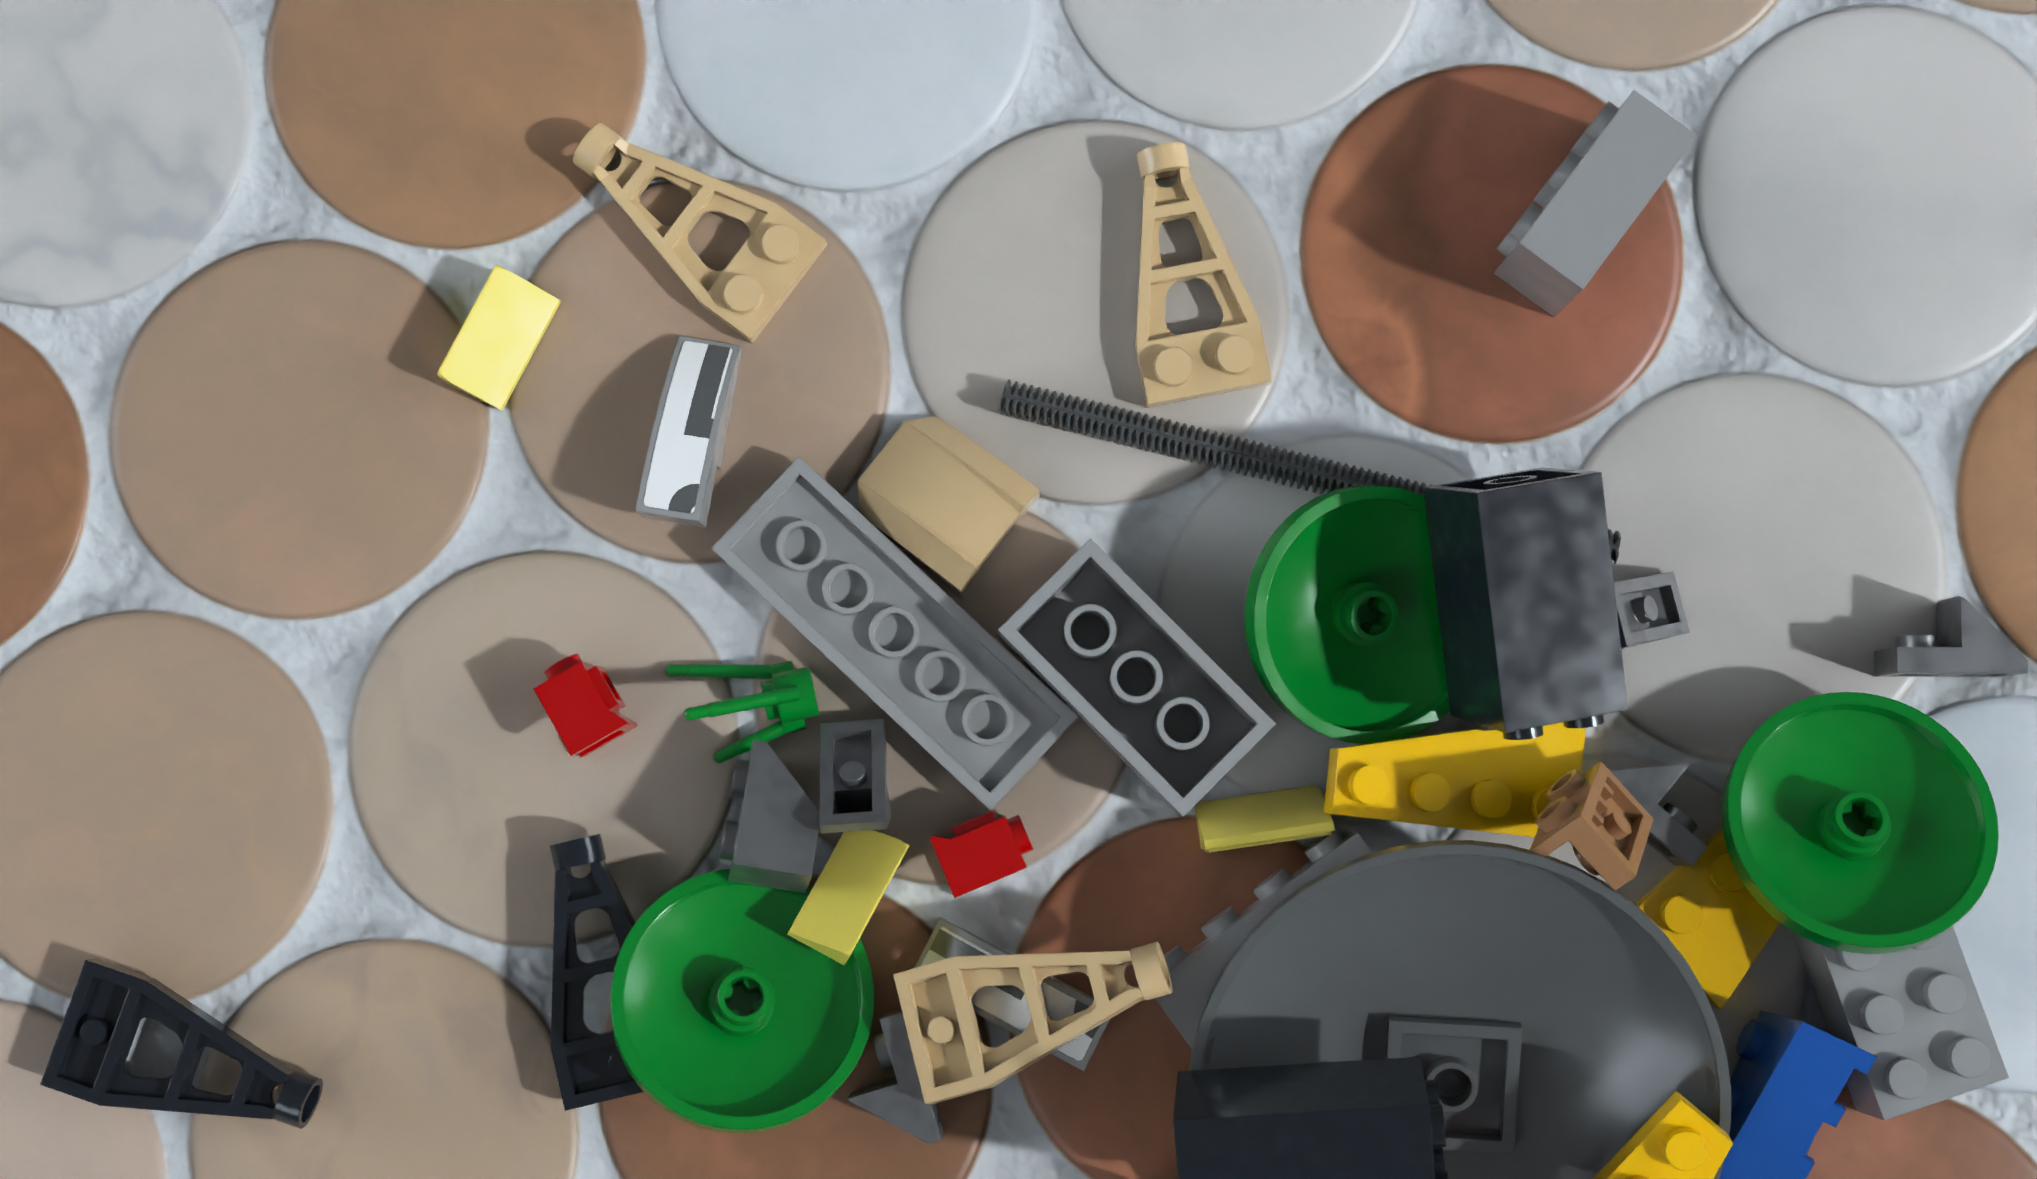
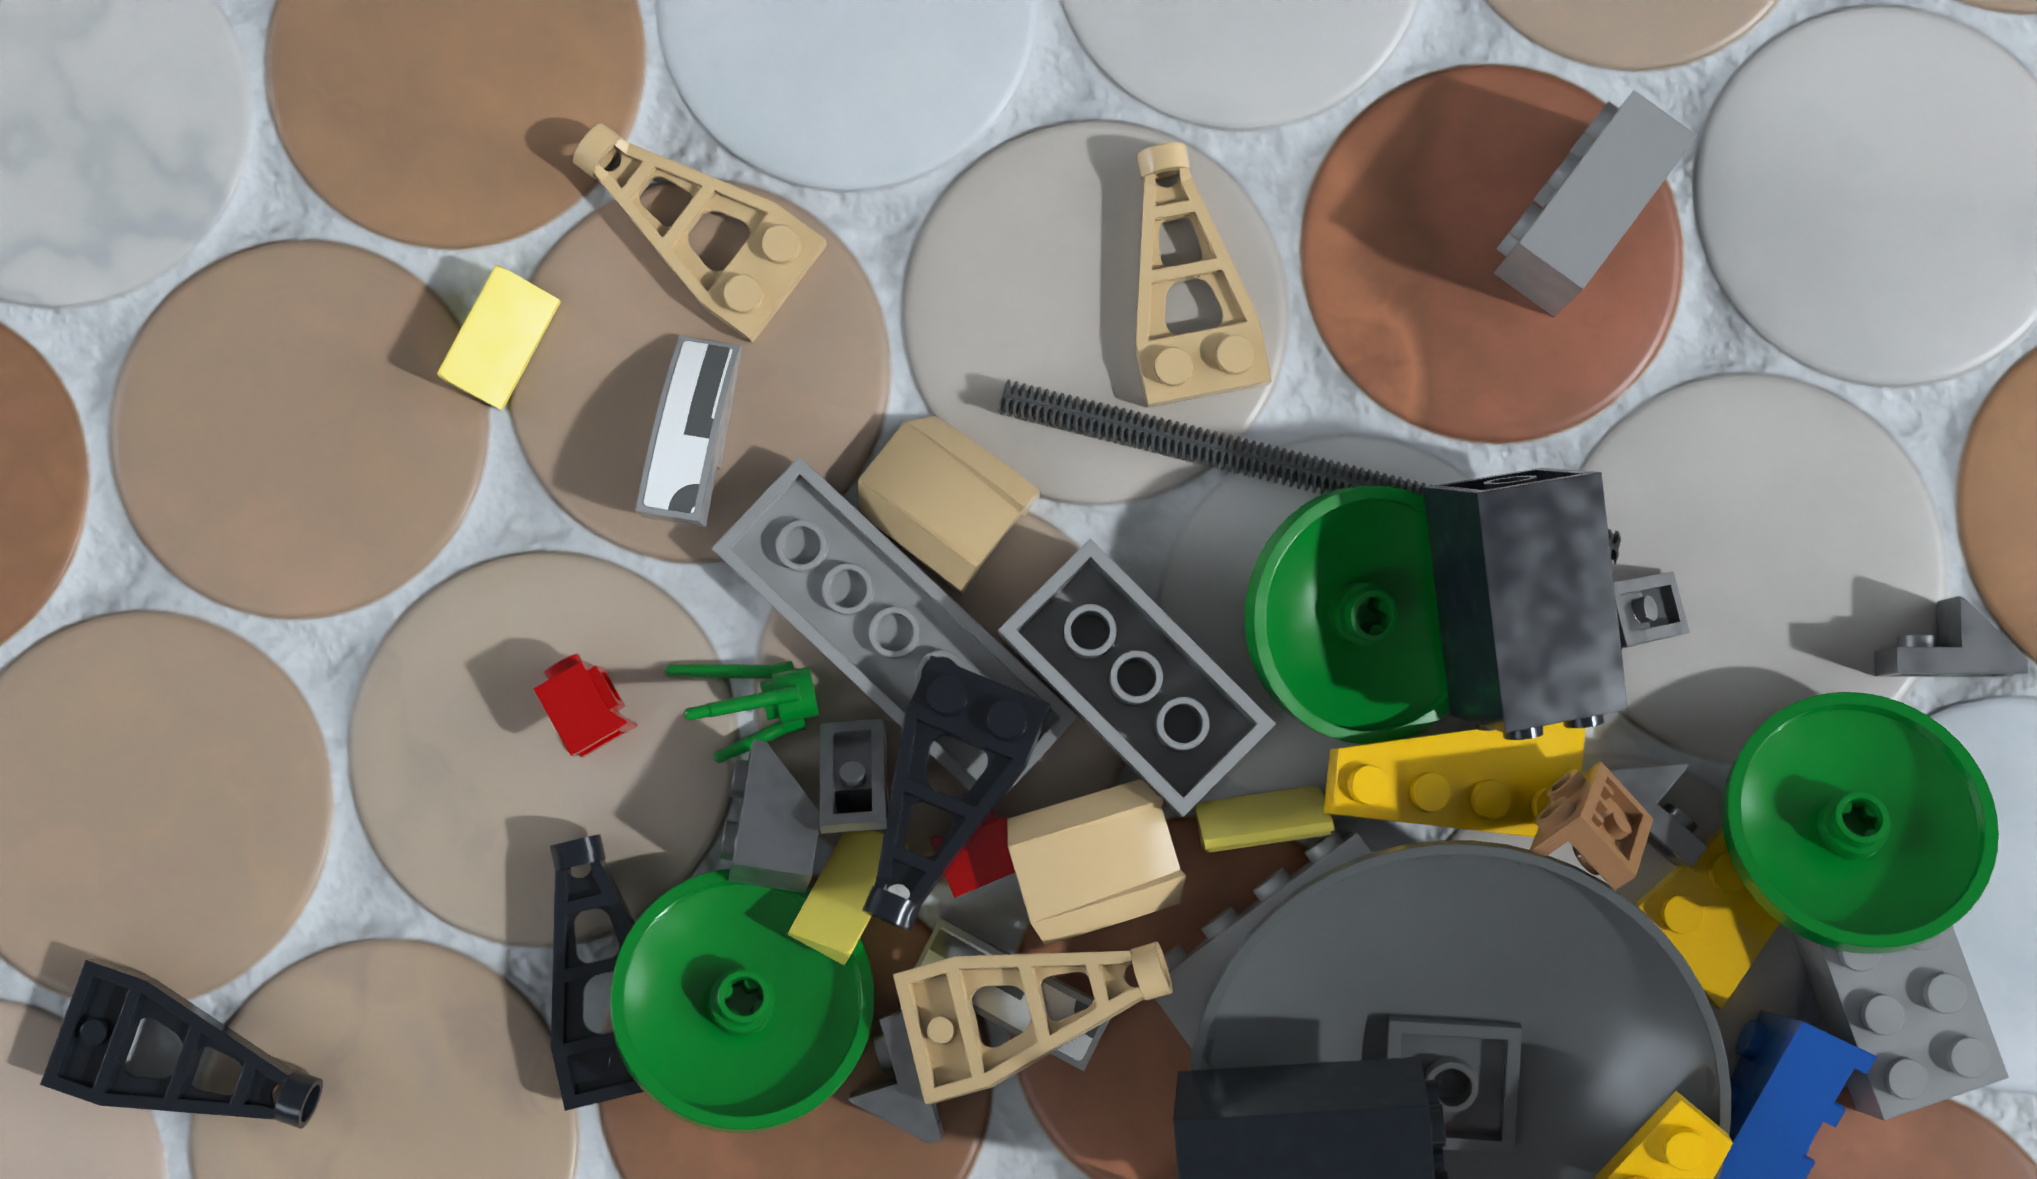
(977, 713): none -> black plate
(1095, 861): none -> tan slope

